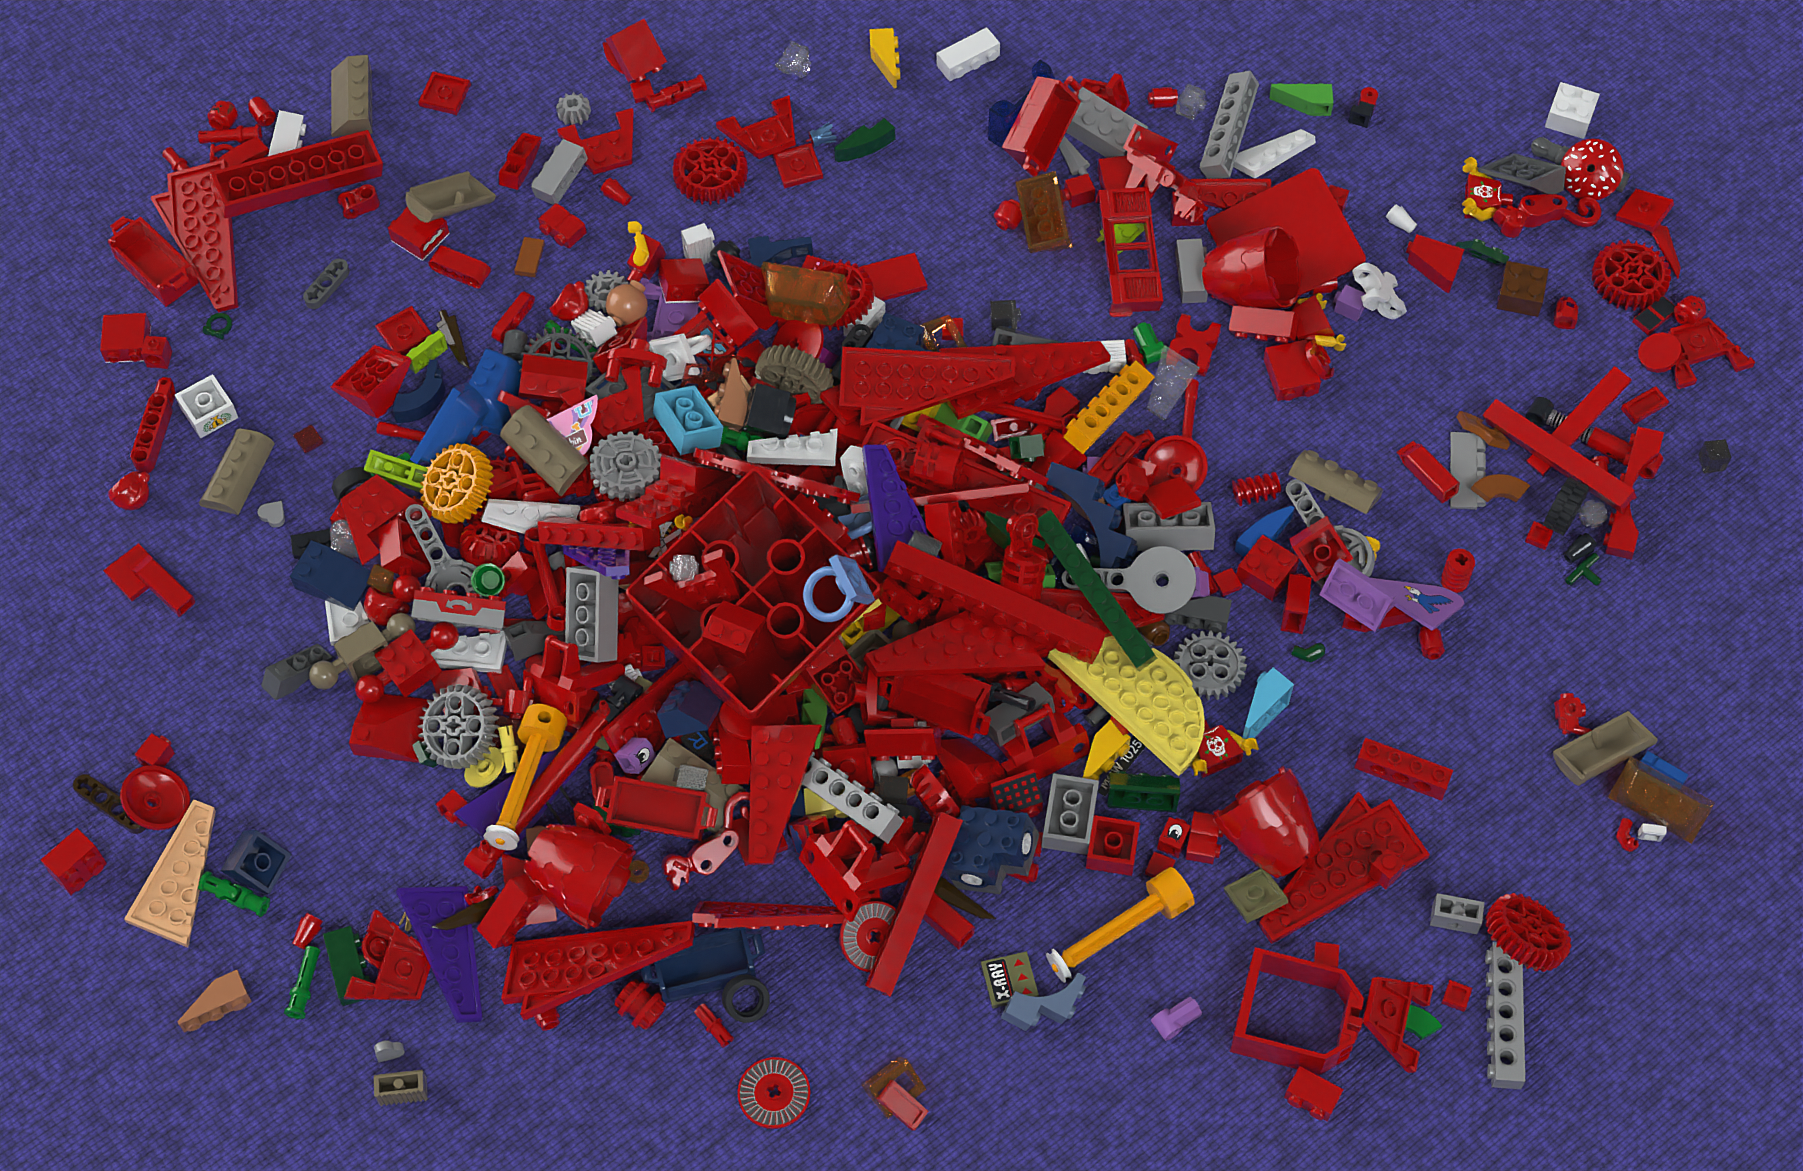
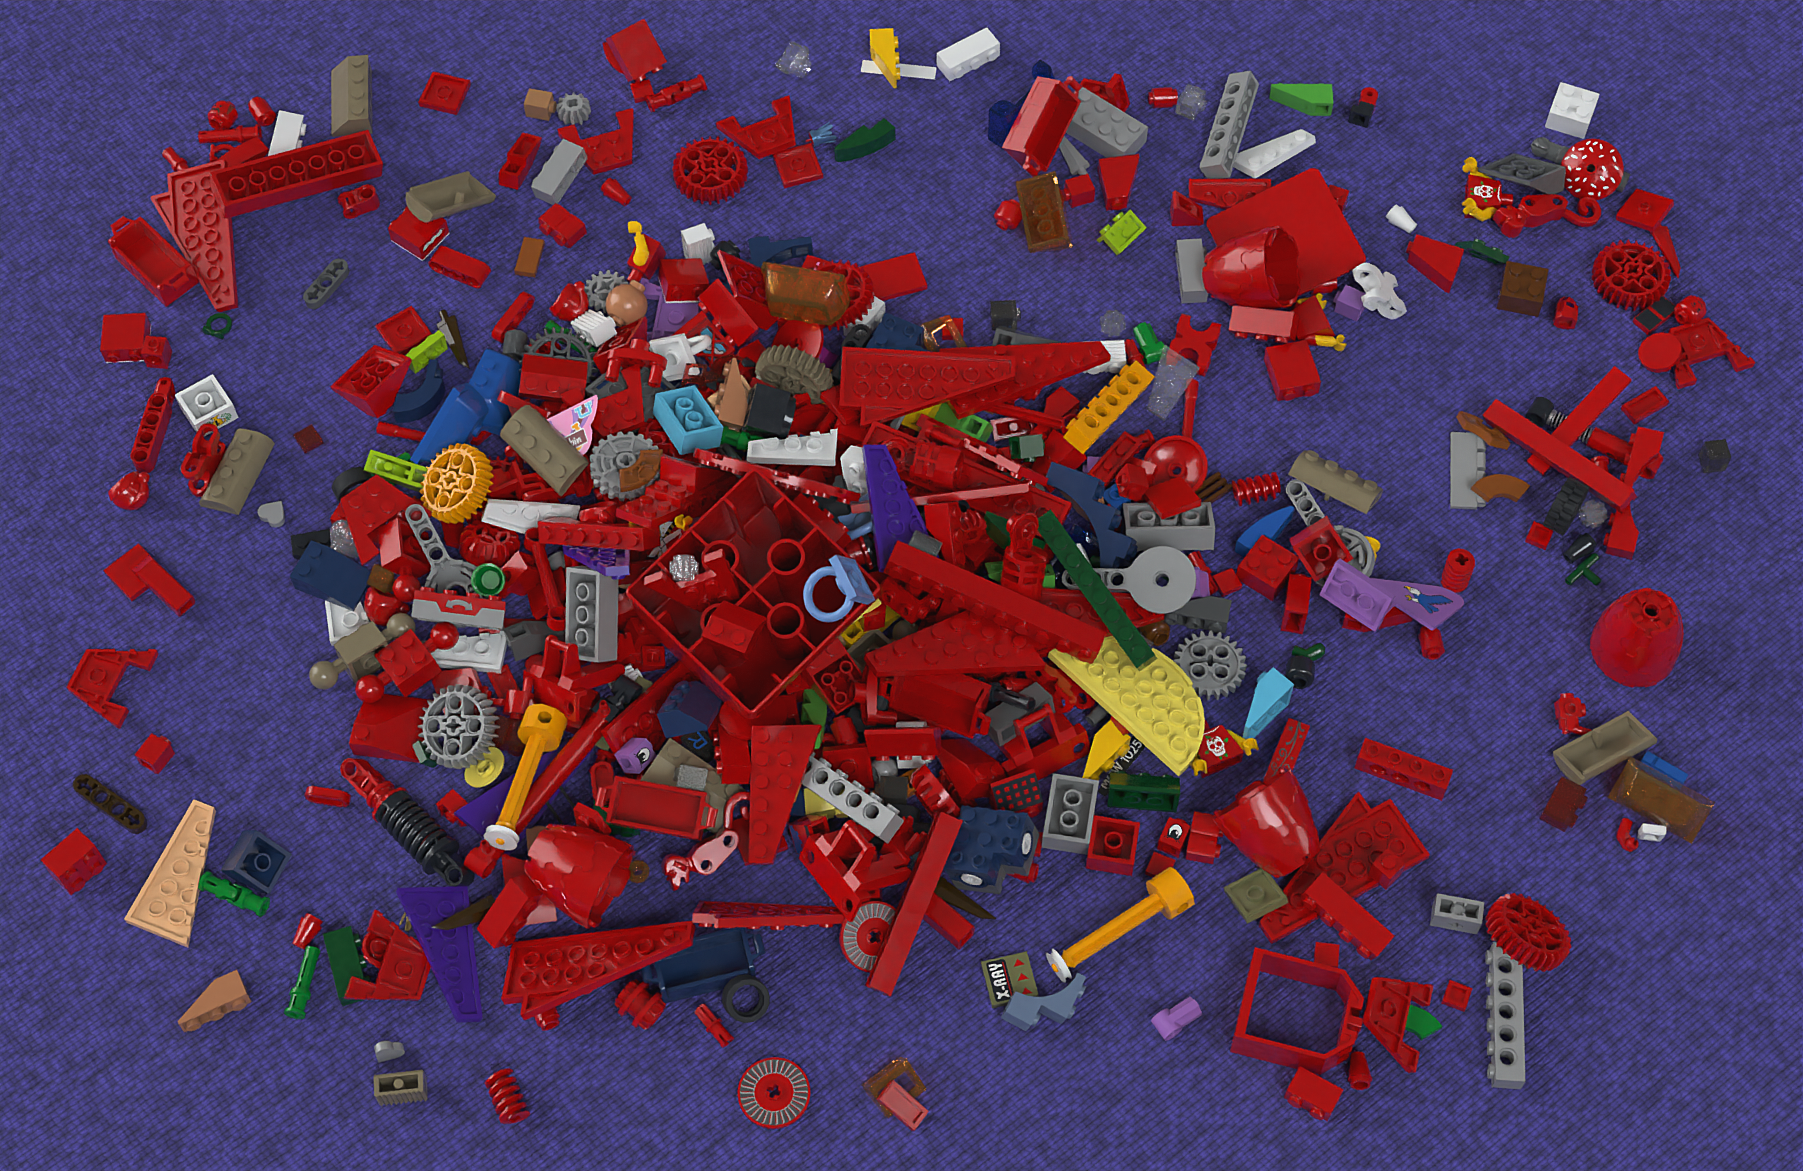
(99, 676): none -> red wing
(160, 788): red dish -> none
(203, 458): none -> red piece
(292, 671): dark grey slope -> none
(327, 796): none -> red tile
(408, 823): none -> black piece
(480, 895): red piece -> none
(505, 1097): none -> red piece
(508, 748): light yellow pin -> none
(539, 104): none -> medium nougat brick
(641, 471): none -> dark orange tile
(904, 722): red tile -> none
(905, 70): none -> white sticker
(1112, 323): none -> clear gear
(1134, 288): red piece -> none
(1149, 160): red container -> none
(1221, 482): none -> reddish brown tile
(1288, 747): none -> red slope
(1300, 671): none -> black head
(1319, 359): red tile -> none
(1346, 916): none -> red brick
(1359, 1072): none -> red cone
(1429, 471): red piece -> none
(1563, 804): none -> clear red brick
(1638, 638): none -> red piece

